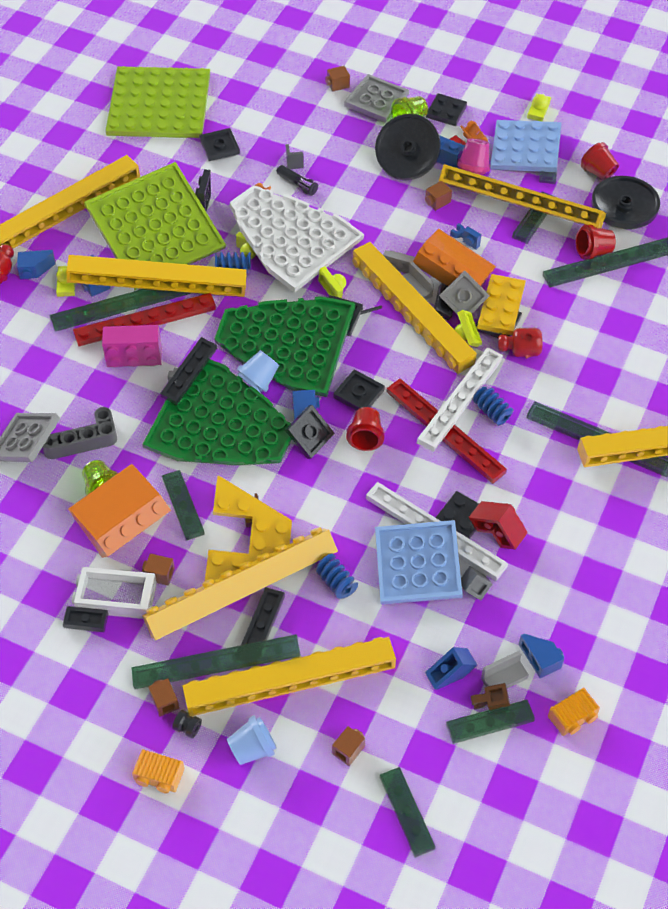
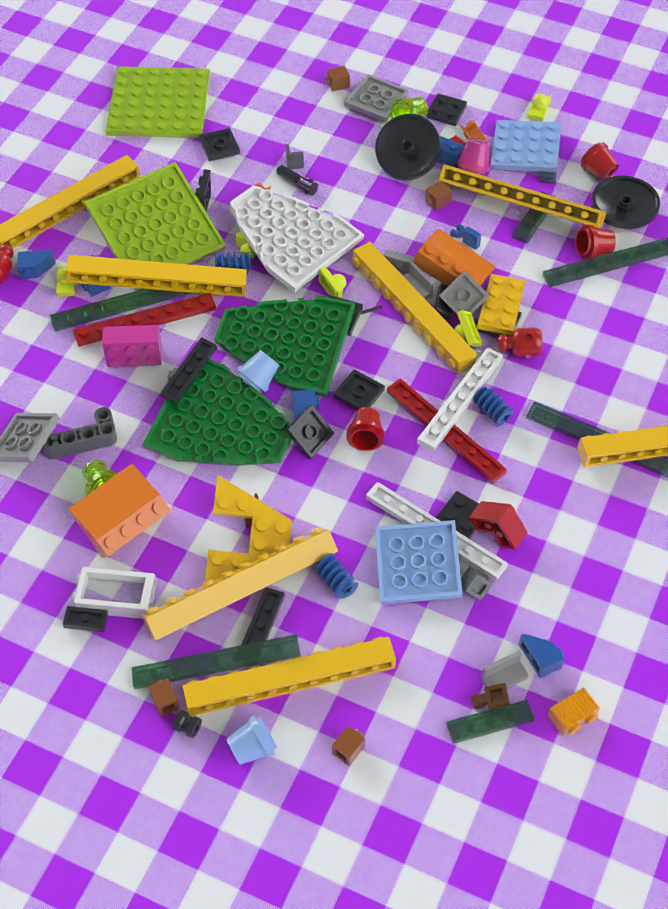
(158, 771): light orange brick -> none
(160, 566): dark orange brick -> none
(183, 505): tile -> none
(407, 812): tile -> none
(451, 667): blue slope -> none

